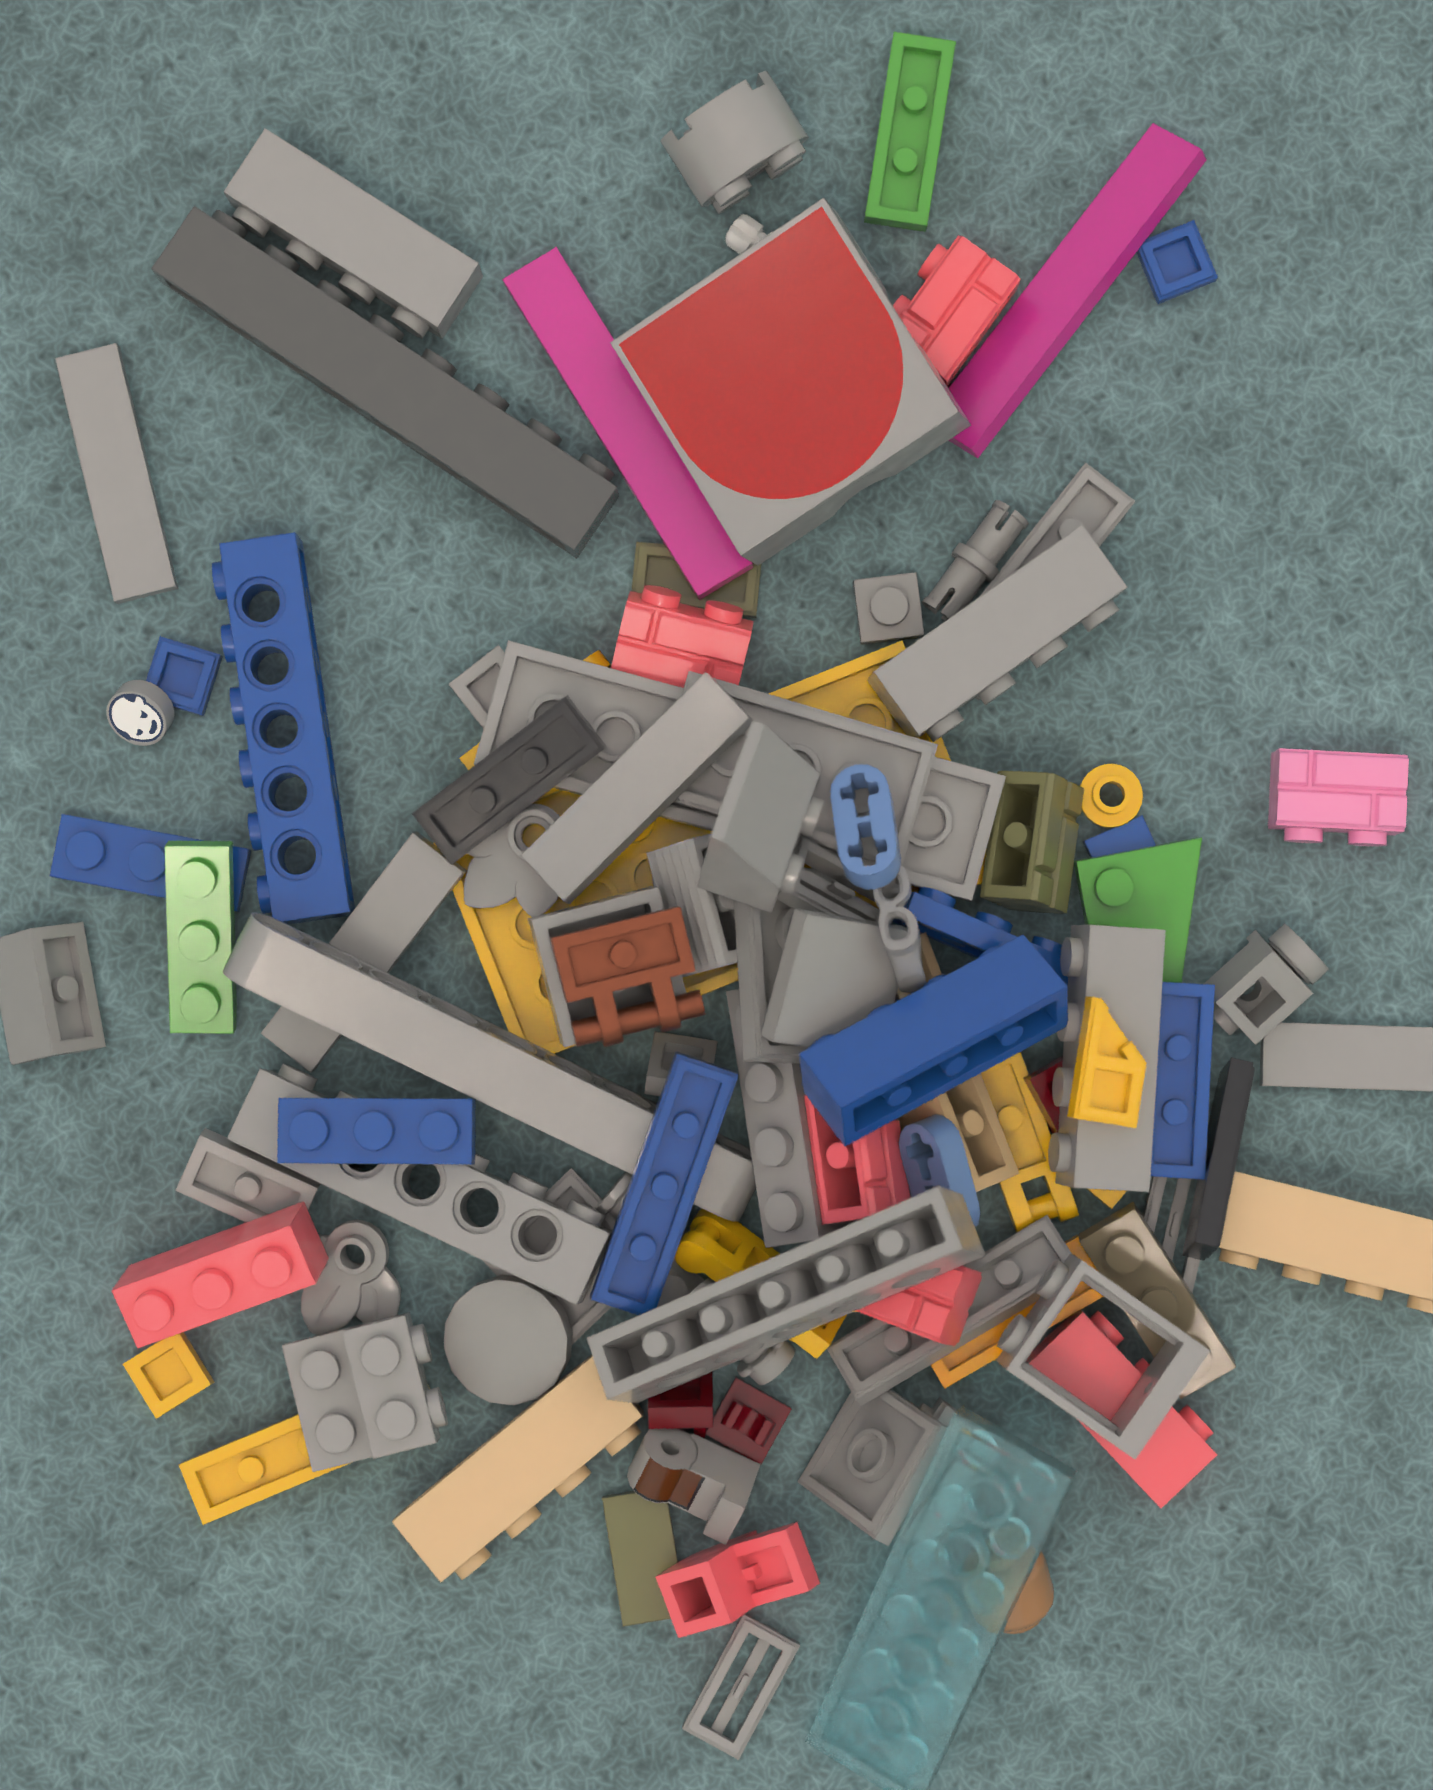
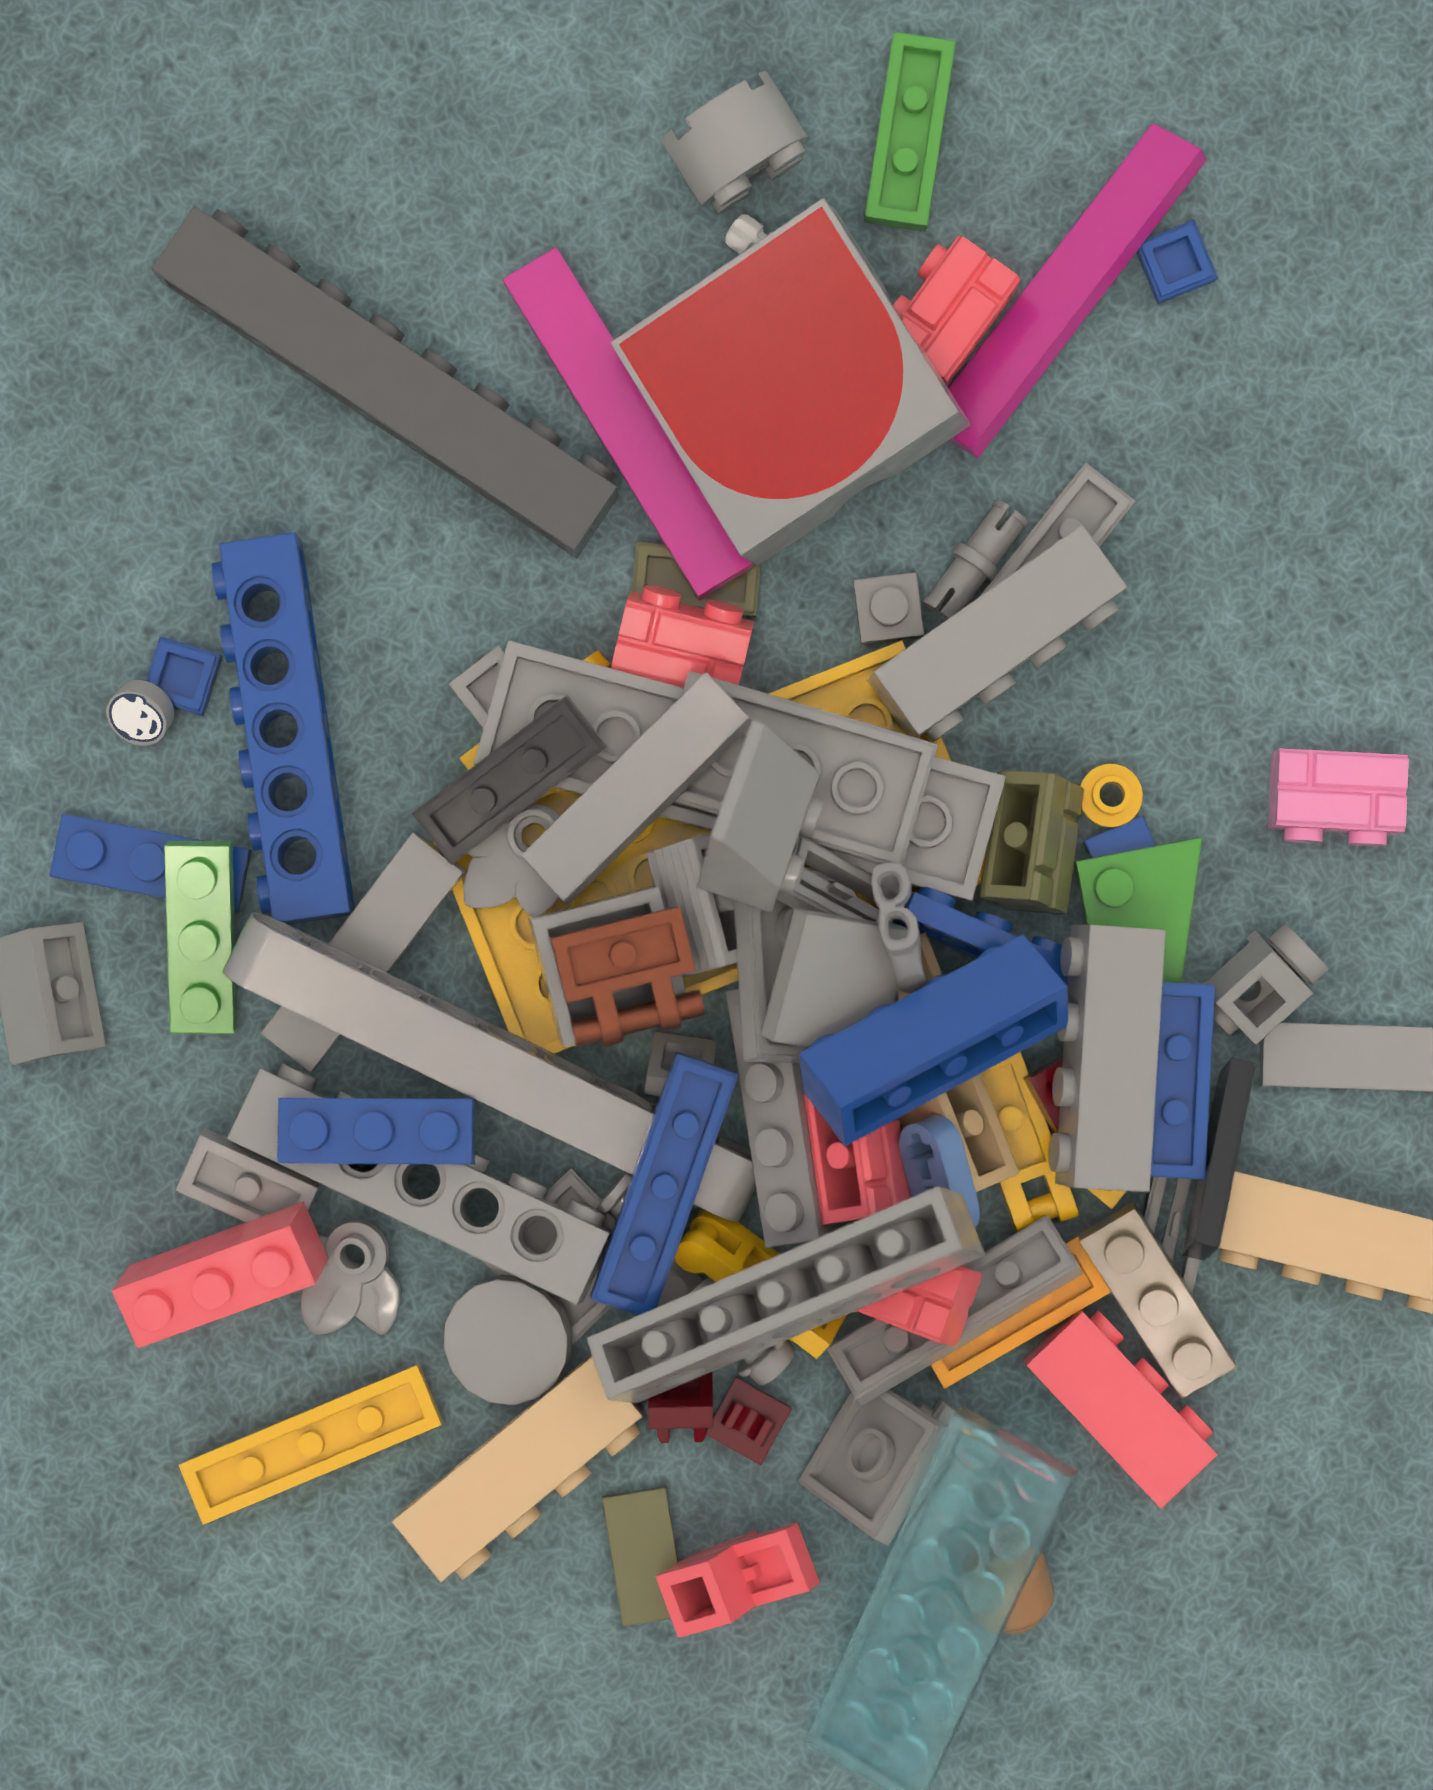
(116, 473): light grey tile -> none
(168, 1373): yellow plate -> none
(353, 235): light grey brick -> none
(364, 1391): light grey plate -> none
(694, 1477): light grey leg -> none
(766, 1636): light grey tile -> none
(852, 828): medium blue beam -> none
(1106, 1071): yellow tile -> none
(1154, 1391): light grey window -> none

